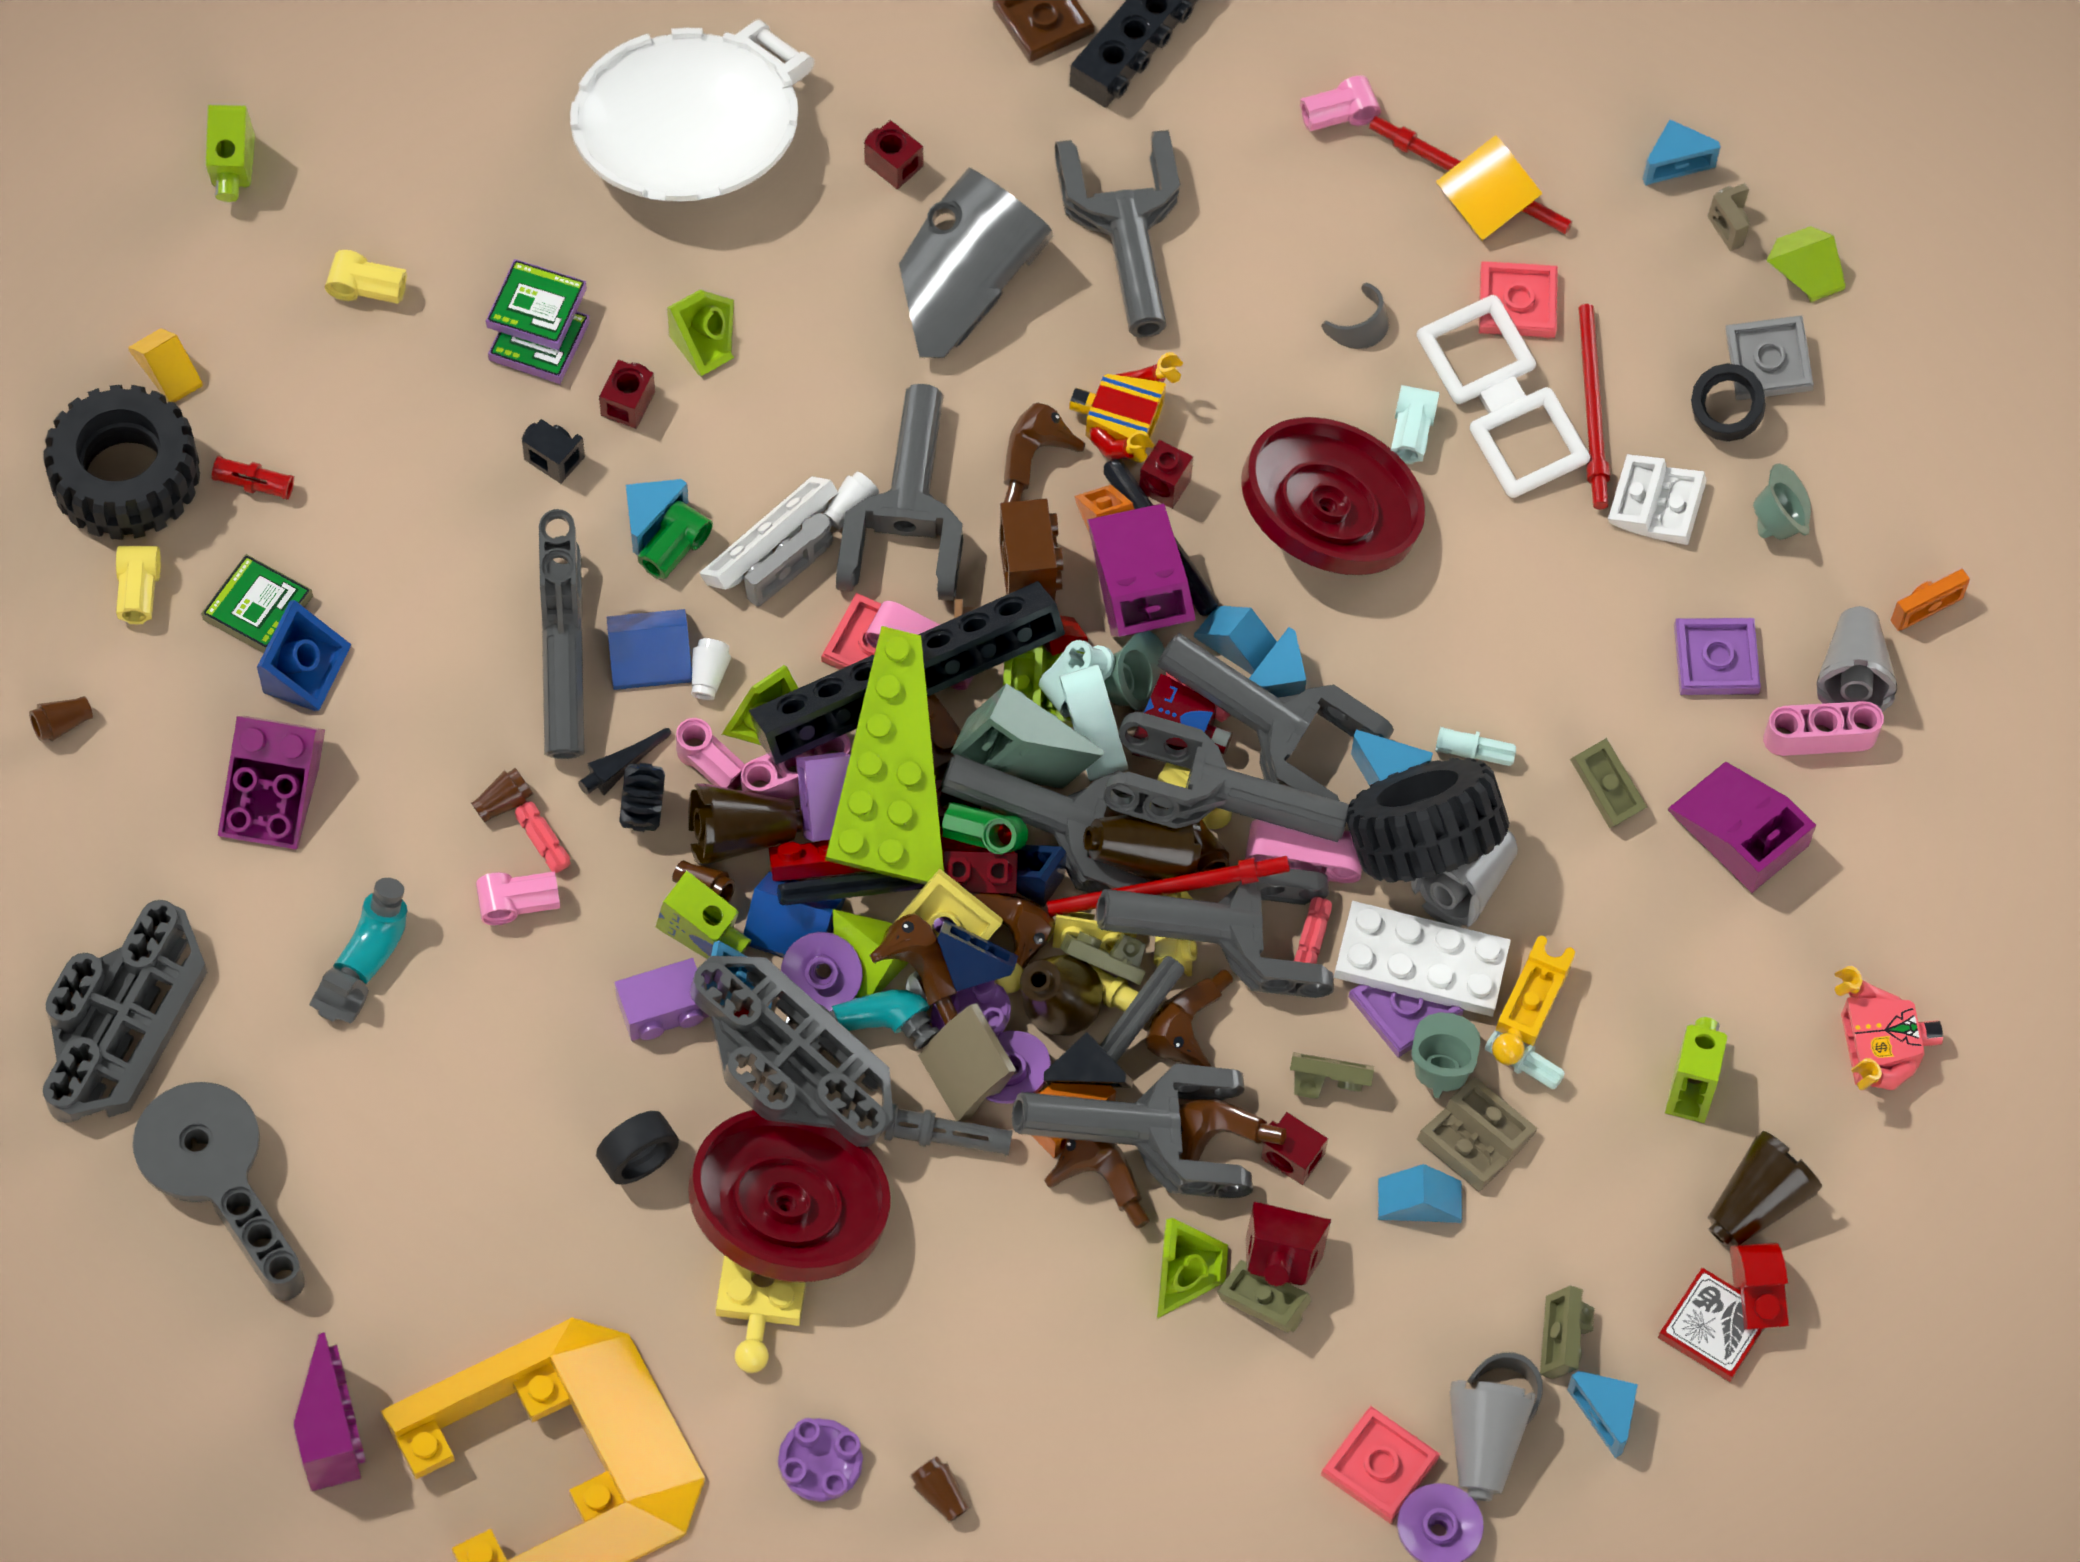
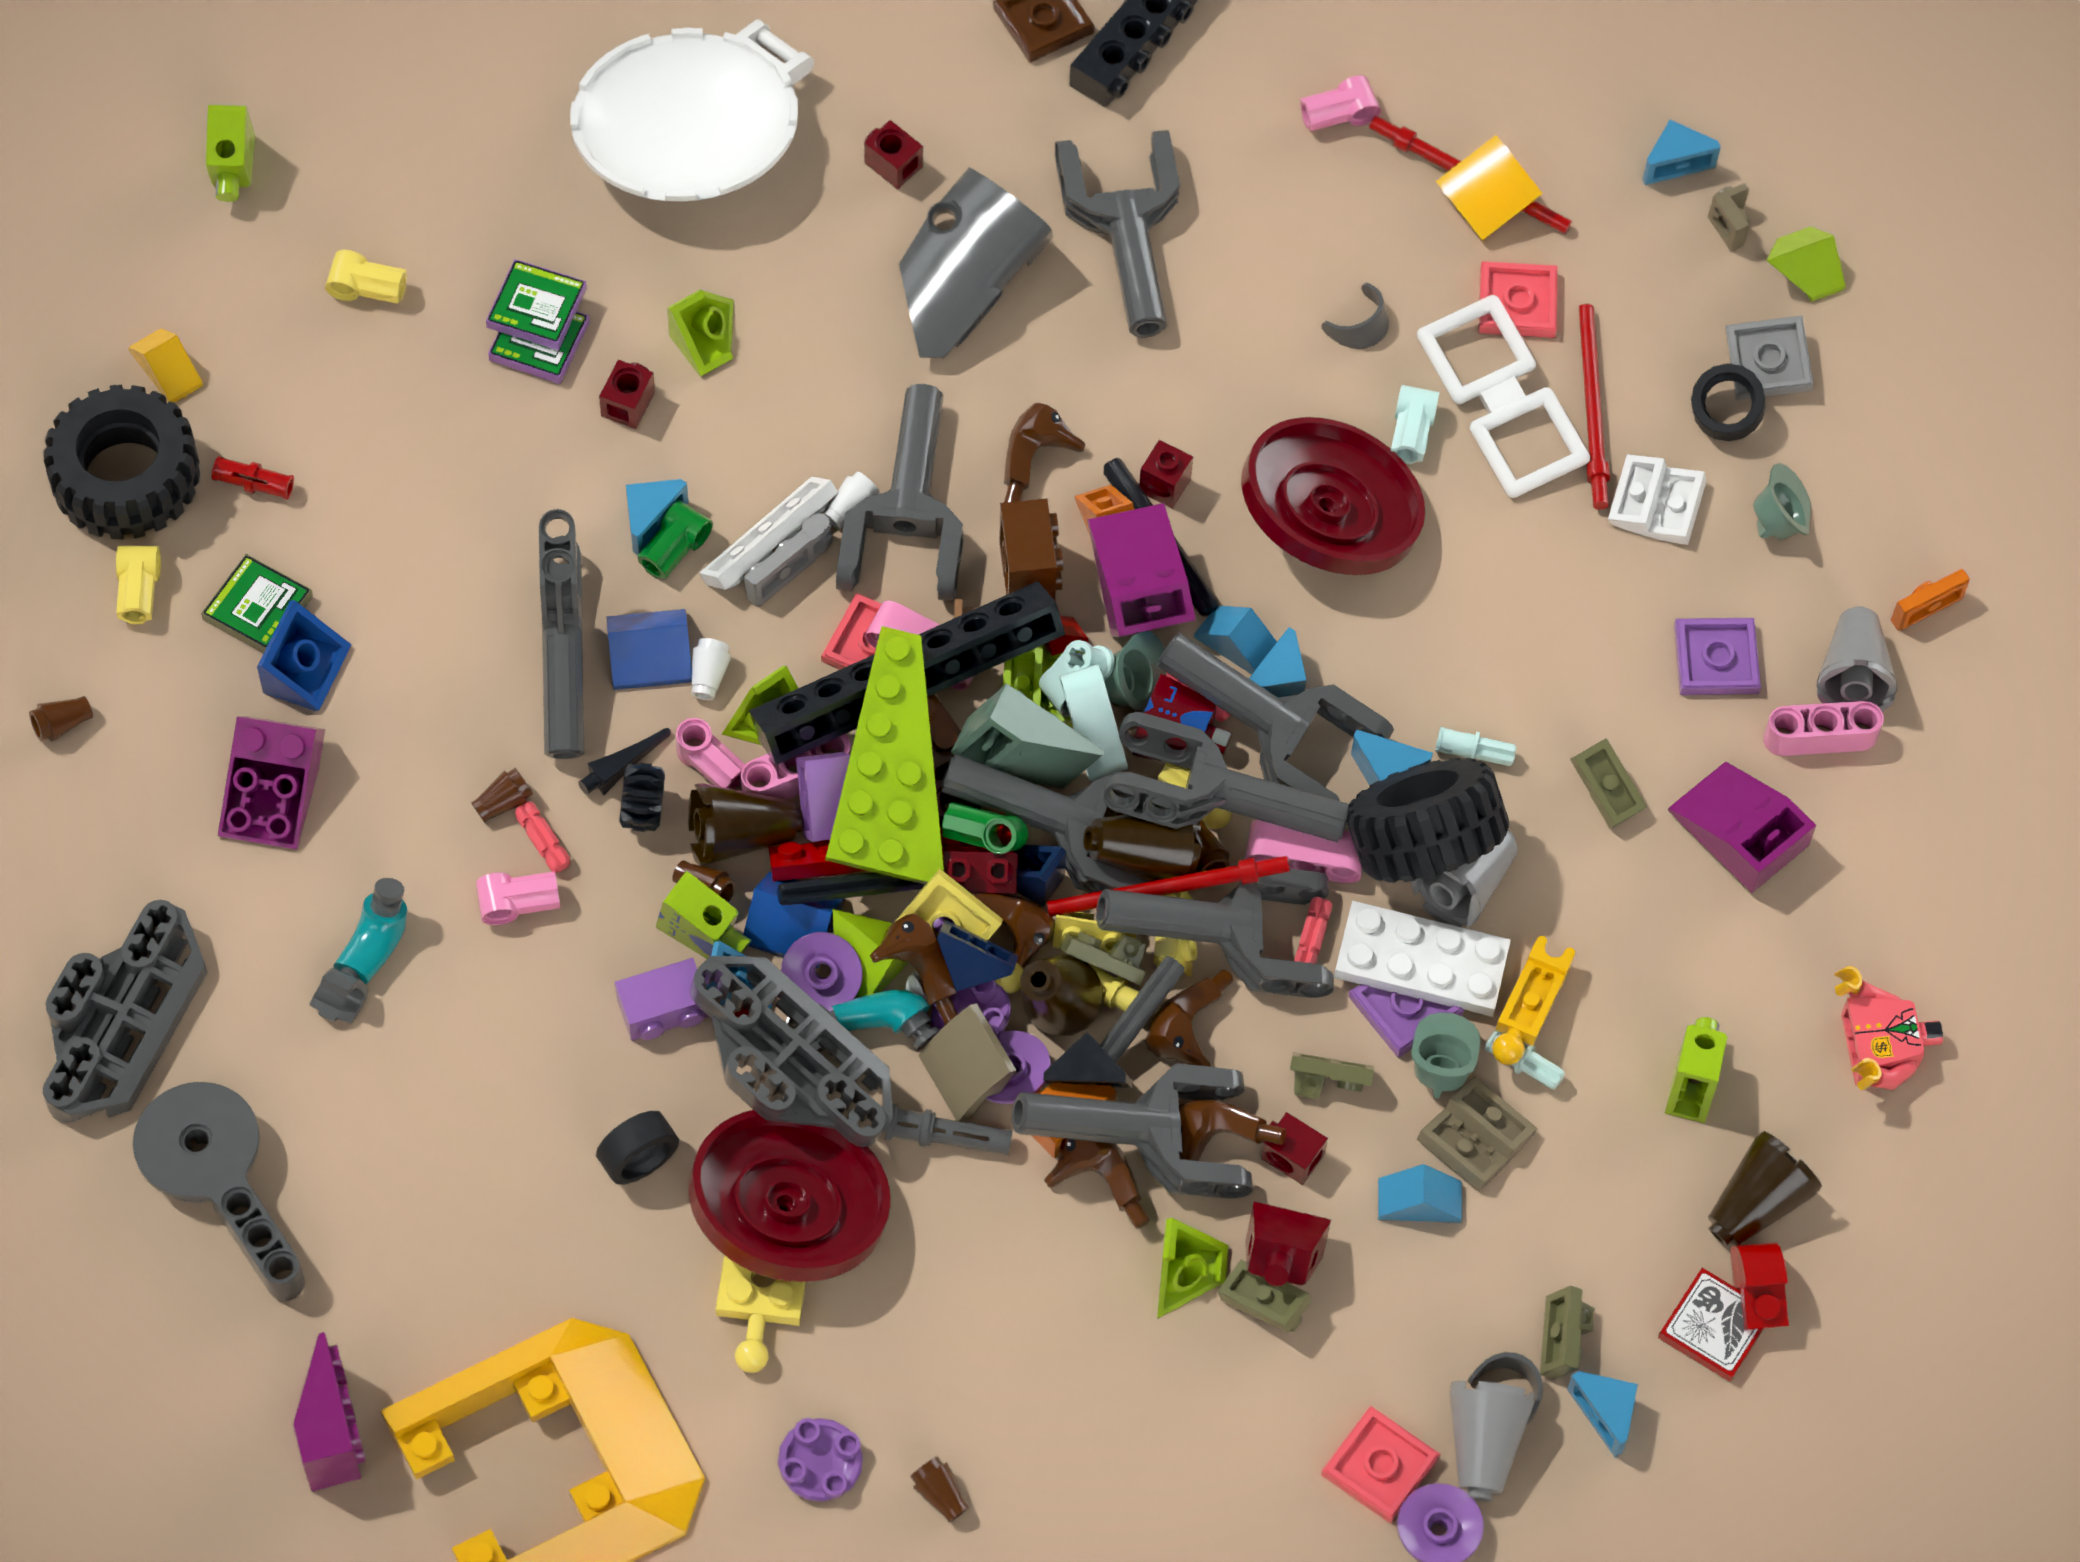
(552, 449): black brick -> none
(1126, 408): torso -> none

